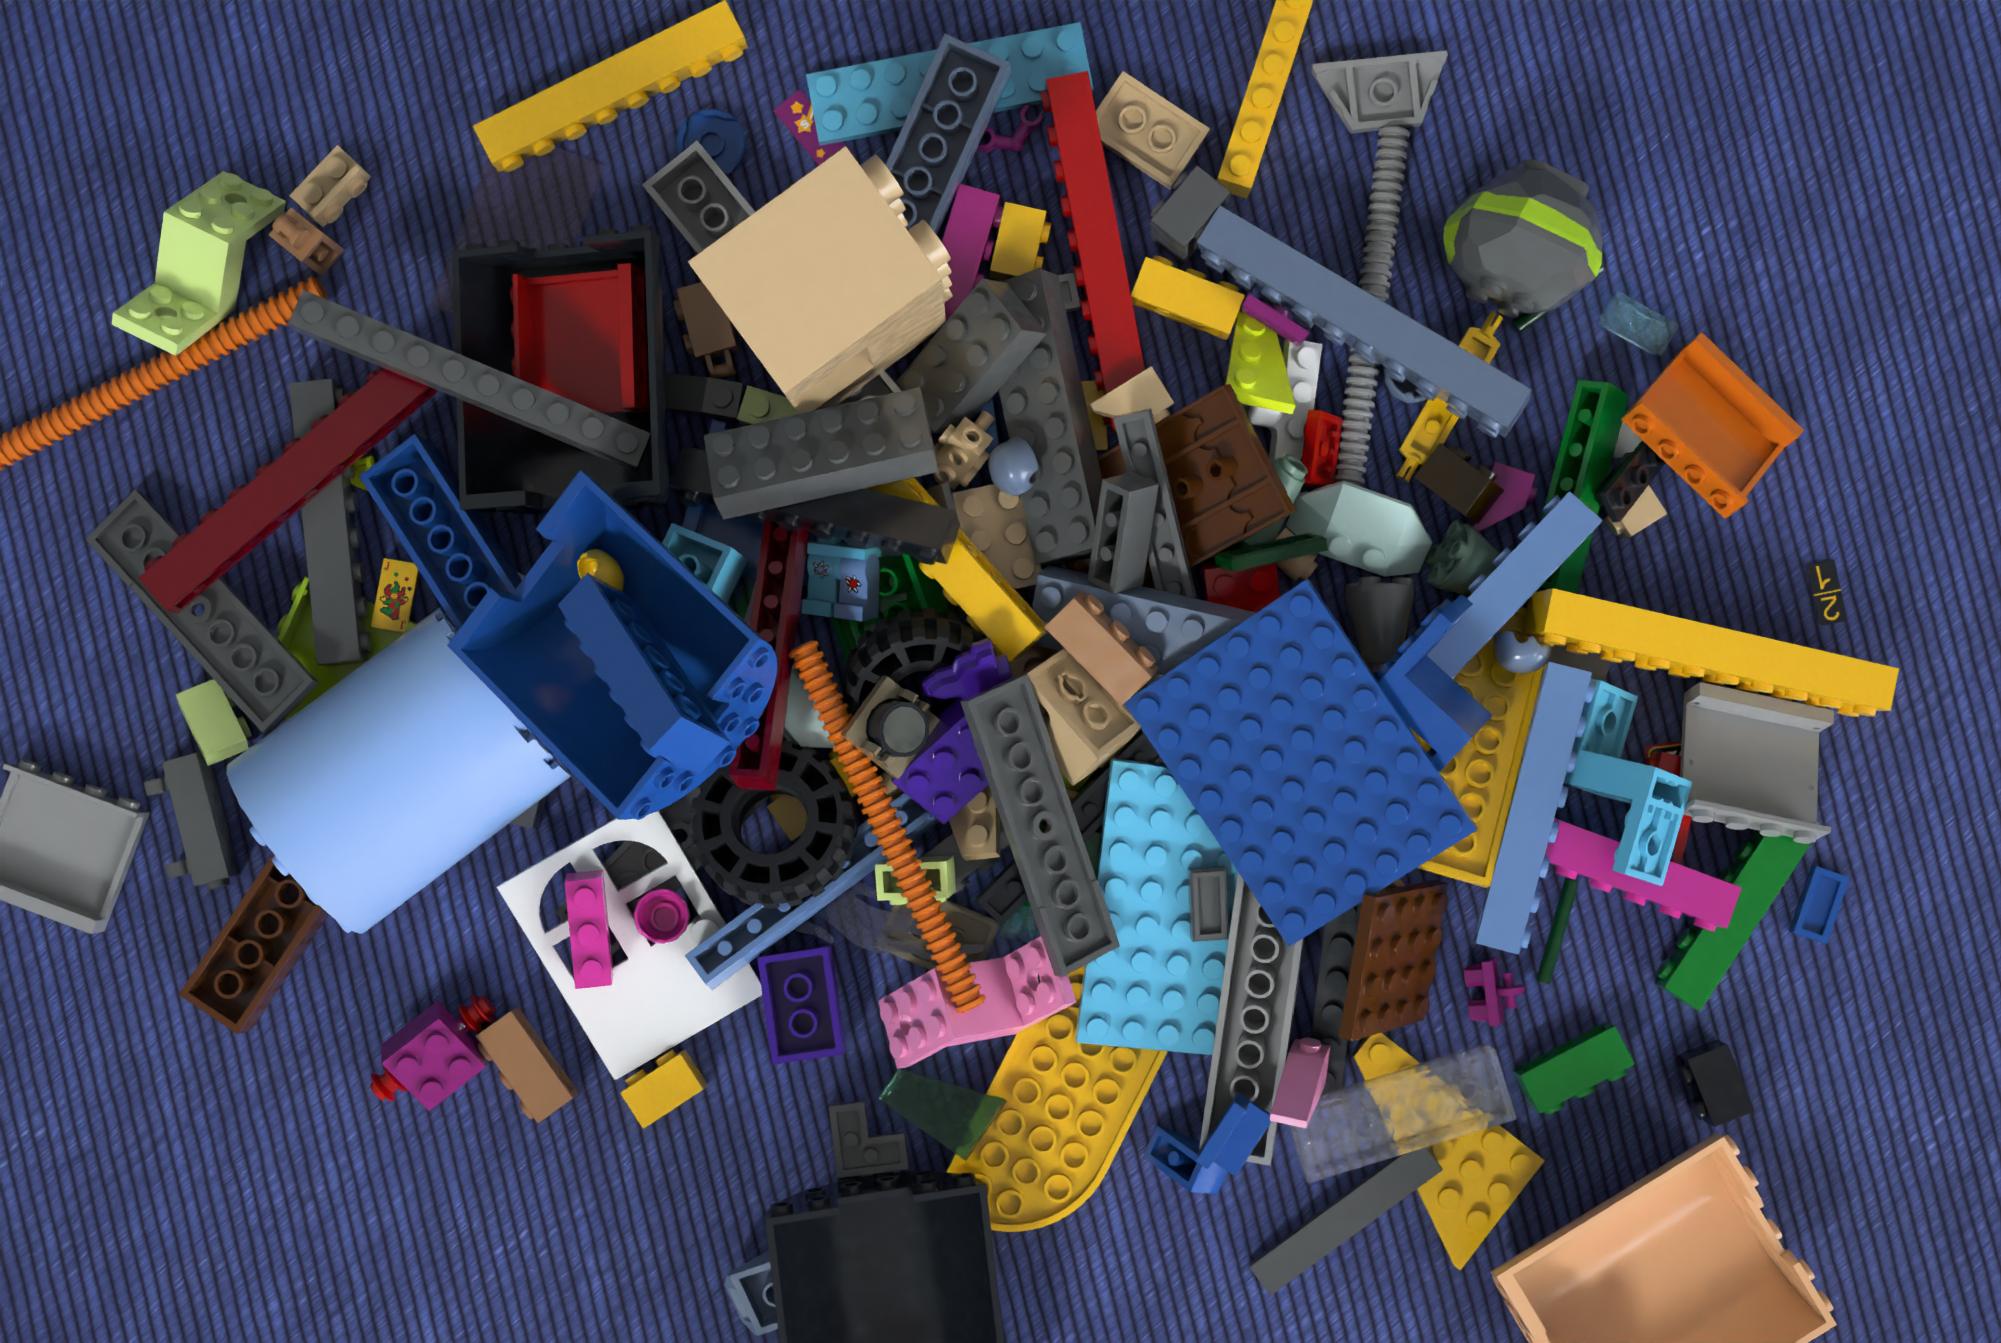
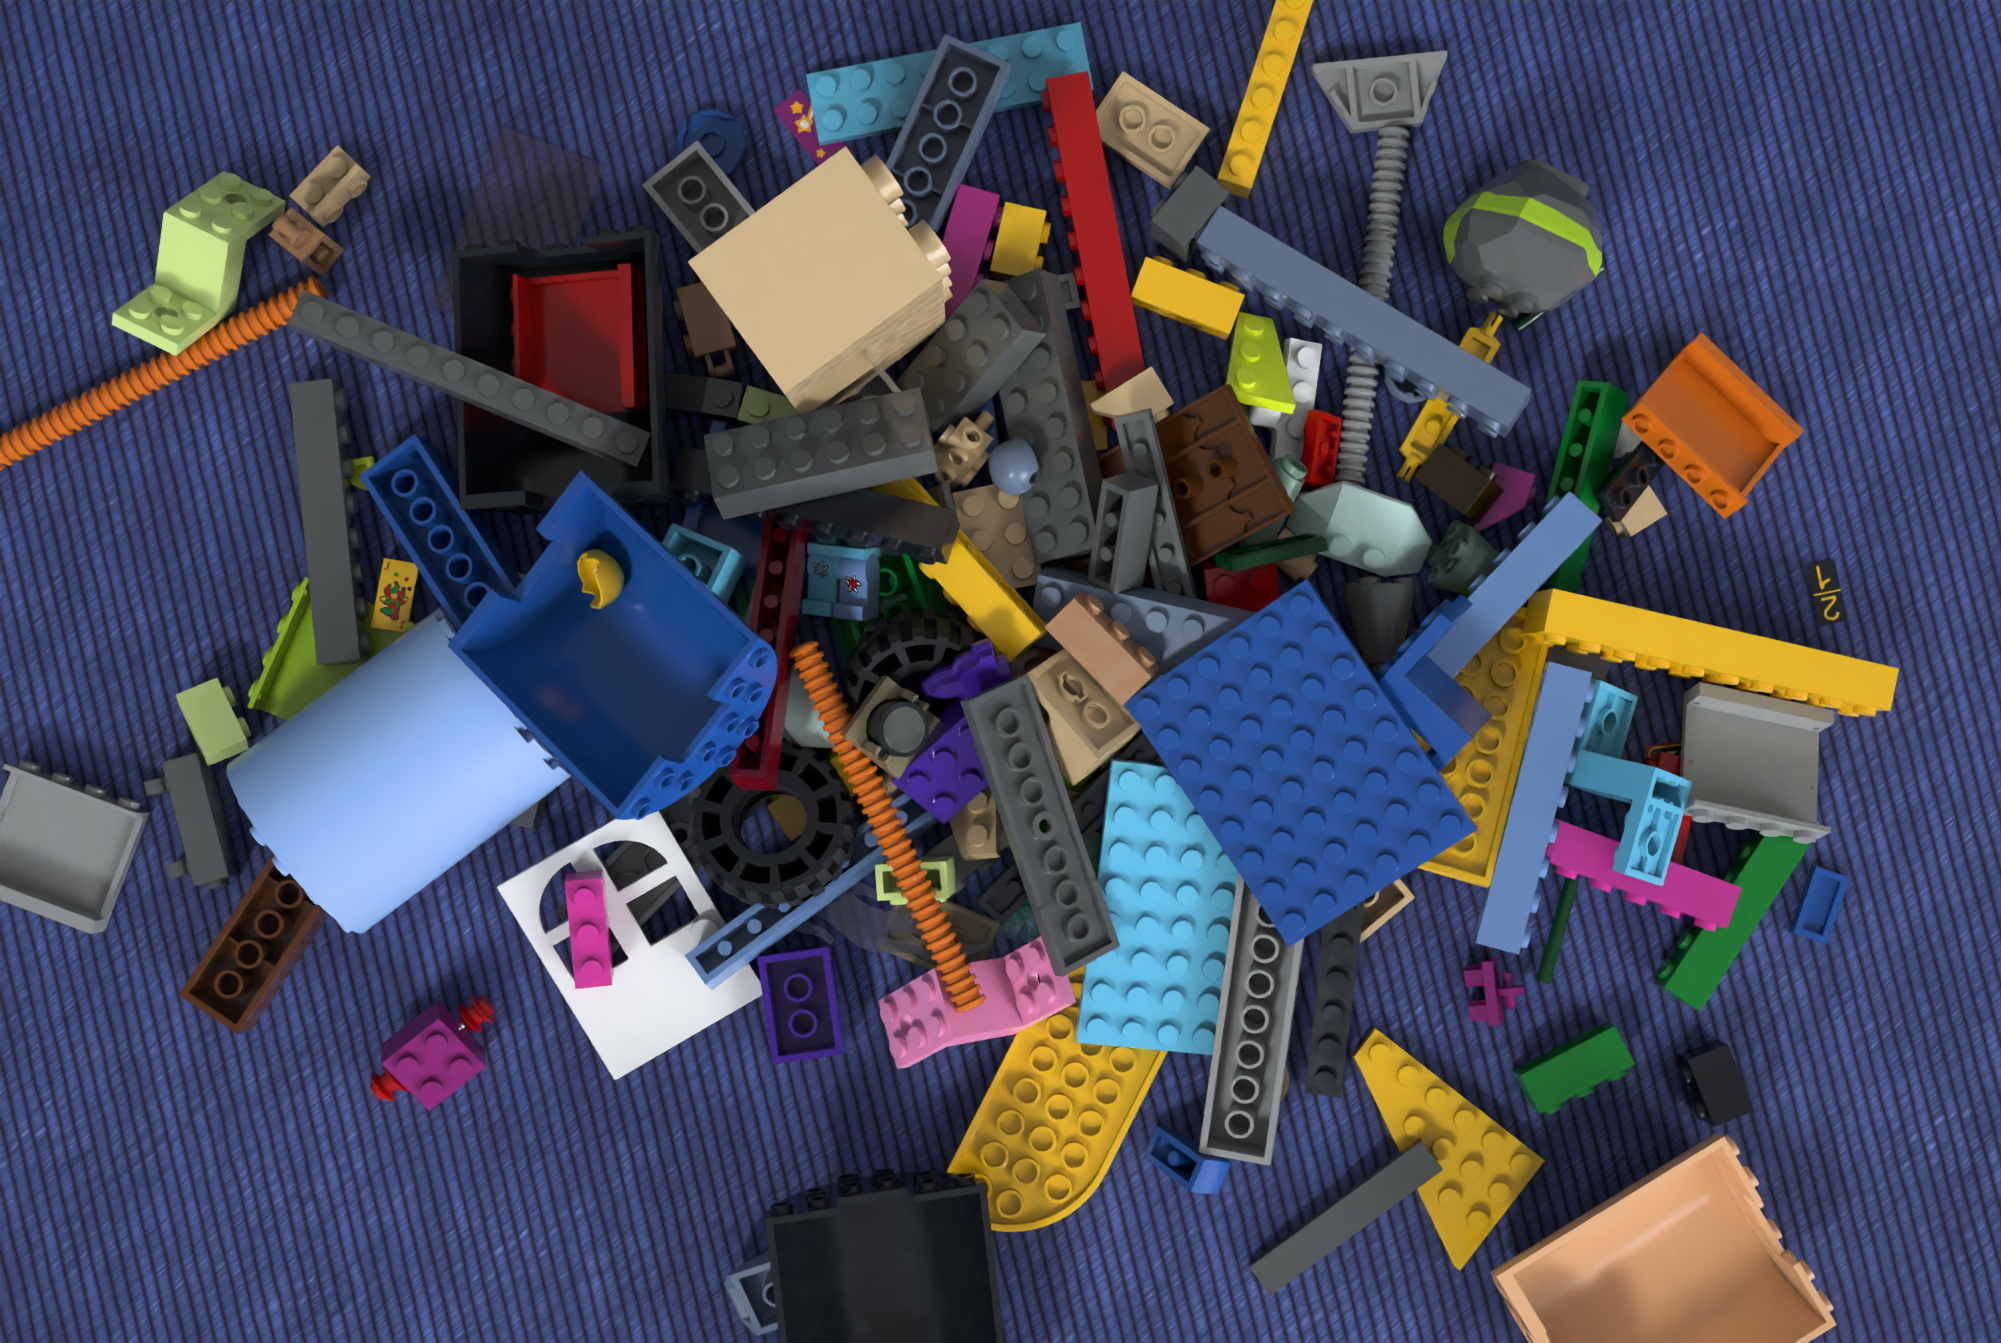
(226, 637): dark grey piece -> none
(282, 488): dark red brick -> none
(526, 1065): medium nougat brick -> none
(611, 87): yellow brick -> none
(642, 675): blue brick -> none
(661, 916): dark pink hair -> none
(663, 1088): yellow brick -> none
(857, 1151): dark grey panel -> none
(944, 1111): clear green wing -> none
(1016, 142): magenta arm -> none
(1208, 903): dark grey tile -> none
(1234, 1135): blue panel -> none
(1275, 318): magenta plate -> none
(1301, 1082): bright pink slope -> none
(1393, 959): reddish brown plate -> none
(1403, 1112): clear brick -> none
(1519, 656): sand blue hair -> none
(1638, 324): clear light blue plate -> none

